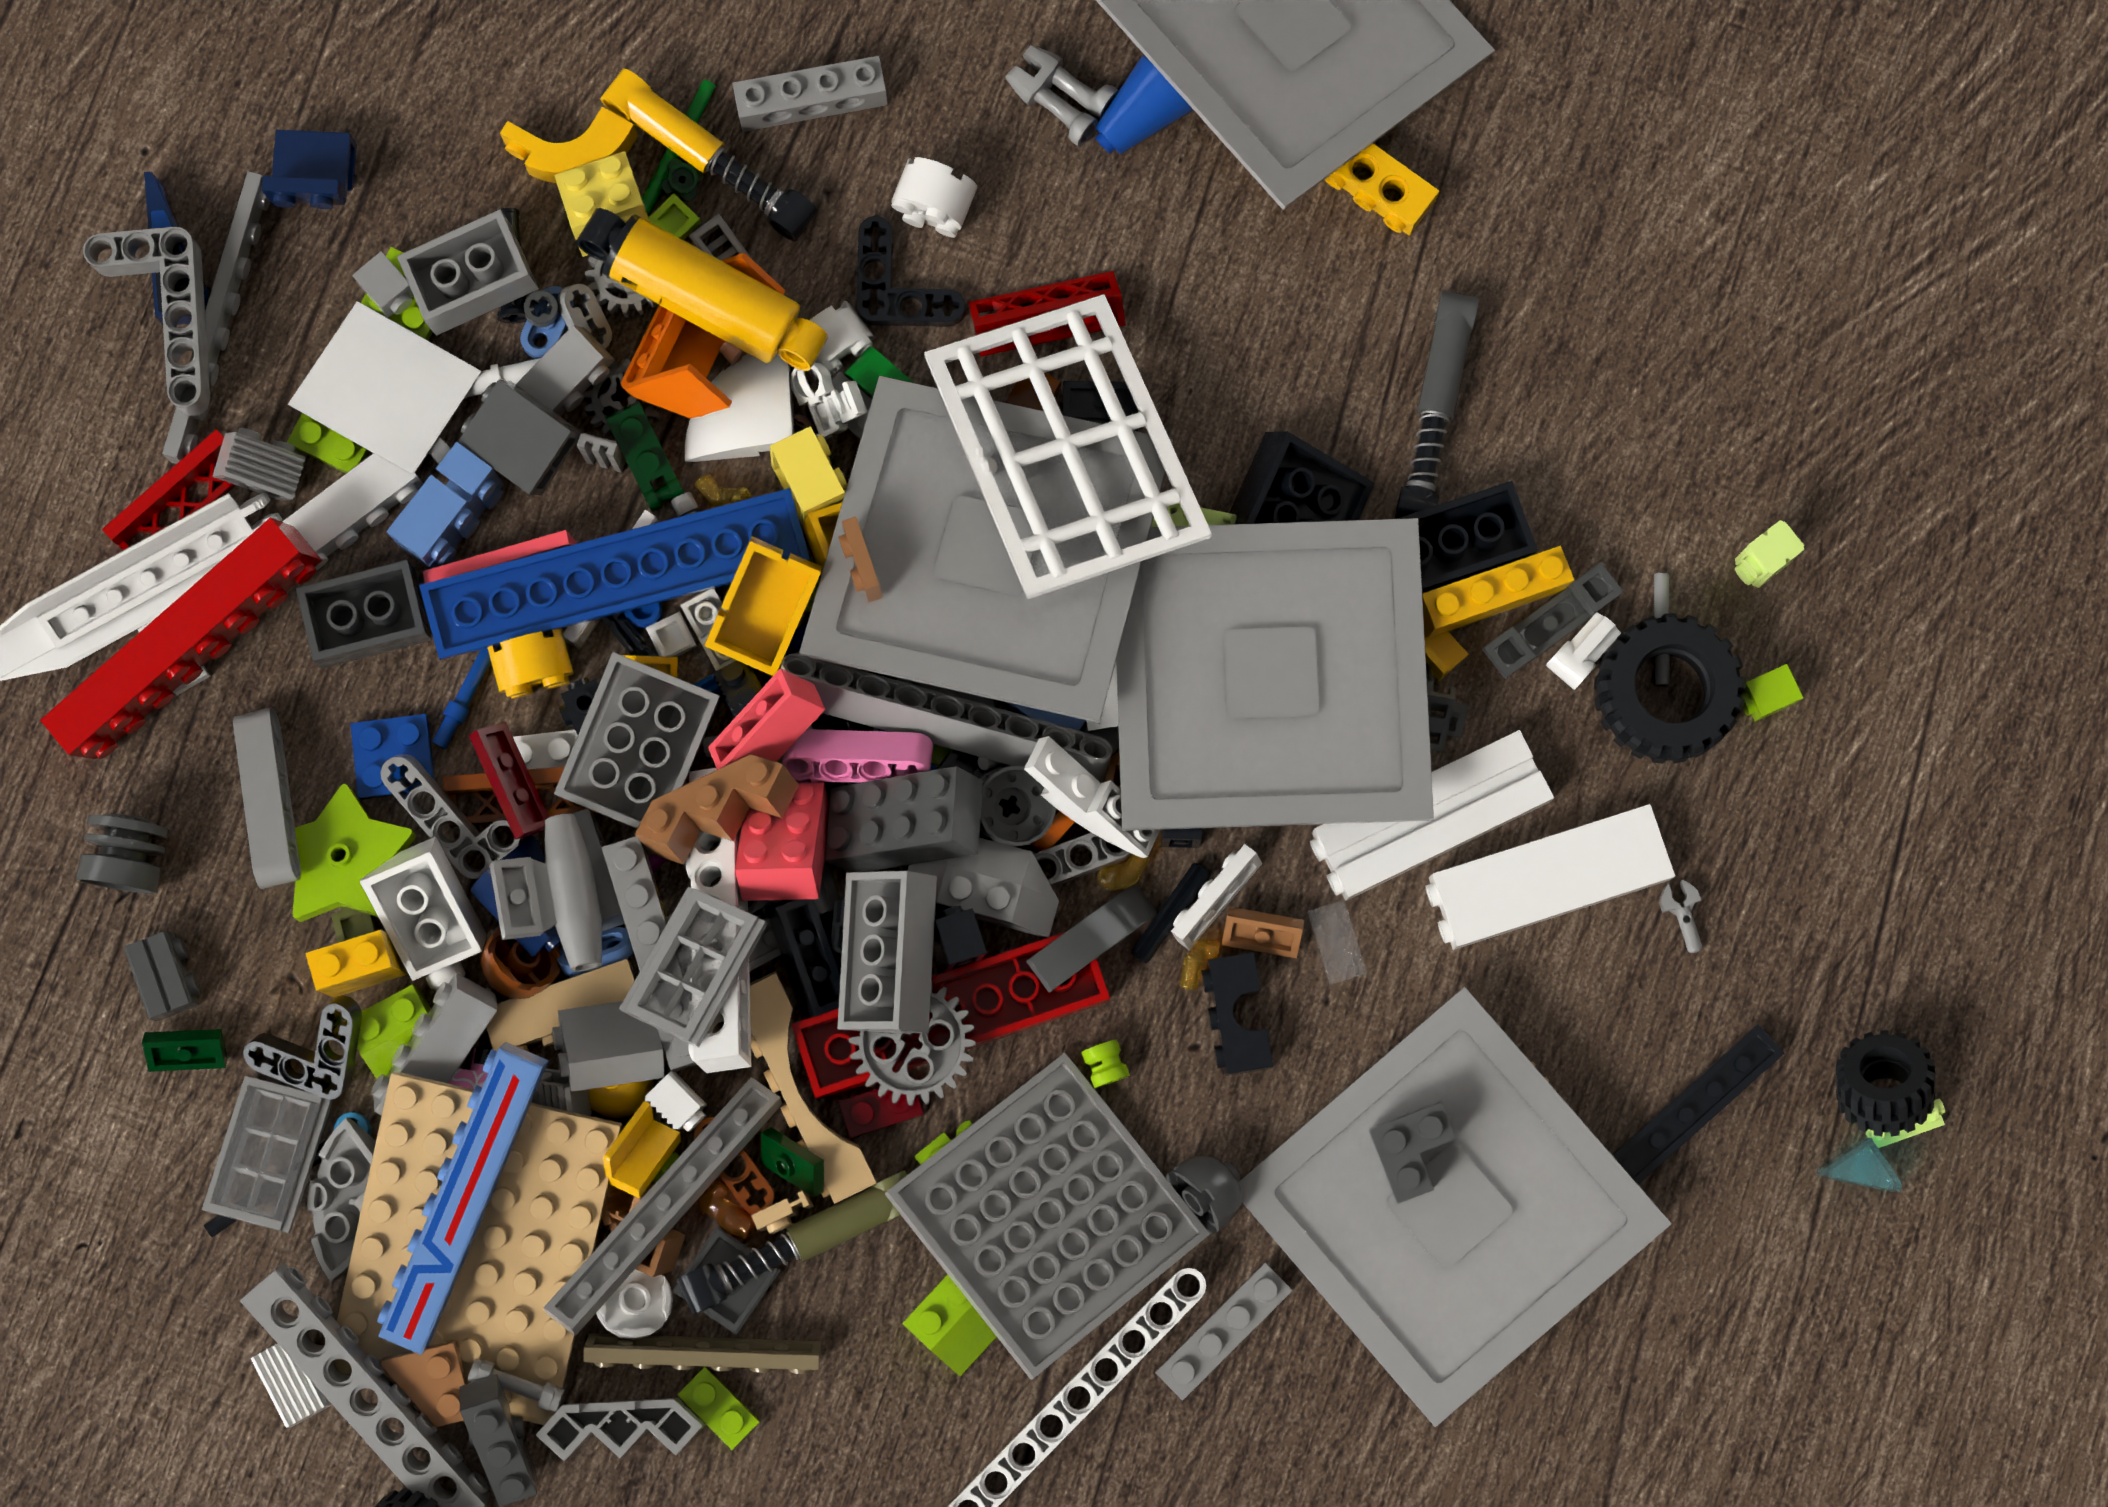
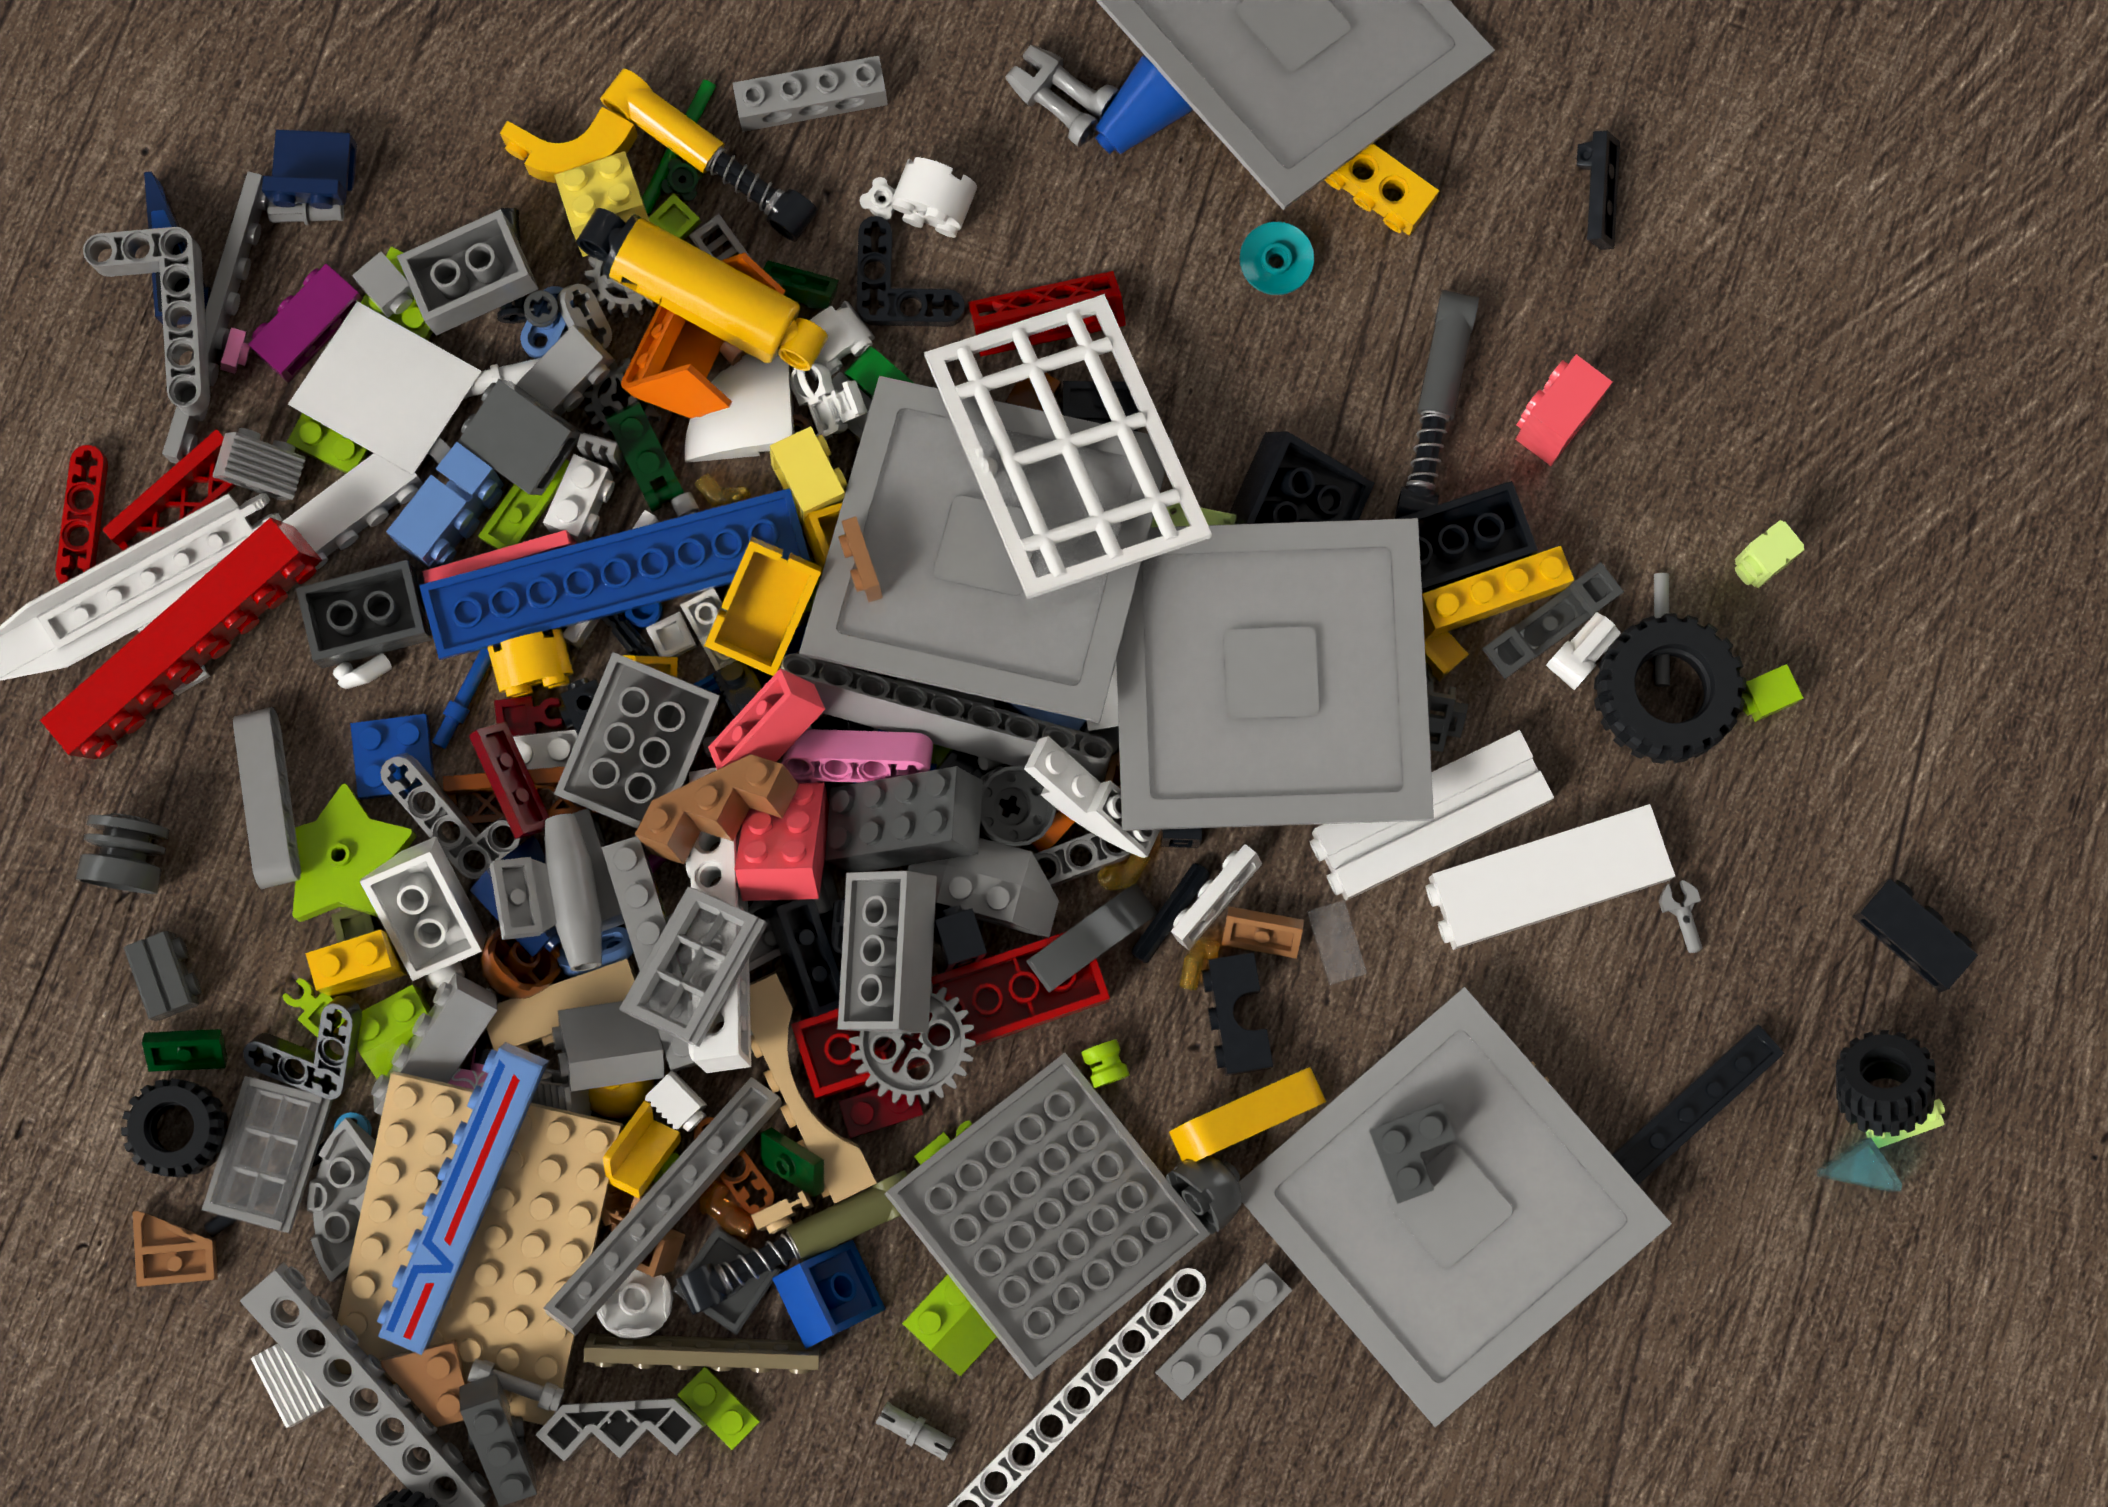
(88, 518): none -> red beam
(143, 1122): none -> black tyre
(171, 1253): none -> medium nougat wing
(235, 352): none -> bright pink plate
(304, 213): none -> light grey axle
(304, 322): none -> magenta brick
(311, 1005): none -> lime plate
(363, 674): none -> white arm
(519, 514): none -> lime plate
(524, 716): none -> dark red plate
(579, 499): none -> white brick
(803, 286): none -> dark green plate
(828, 1293): none -> blue slope
(871, 202): none -> white plate
(915, 1431): none -> light grey pin
(1247, 1116): none -> yellow beam
(1280, 241): none -> teal dish
(1561, 408): none -> coral brick
(1602, 159): none -> black hinge
(1916, 934): none -> black brick

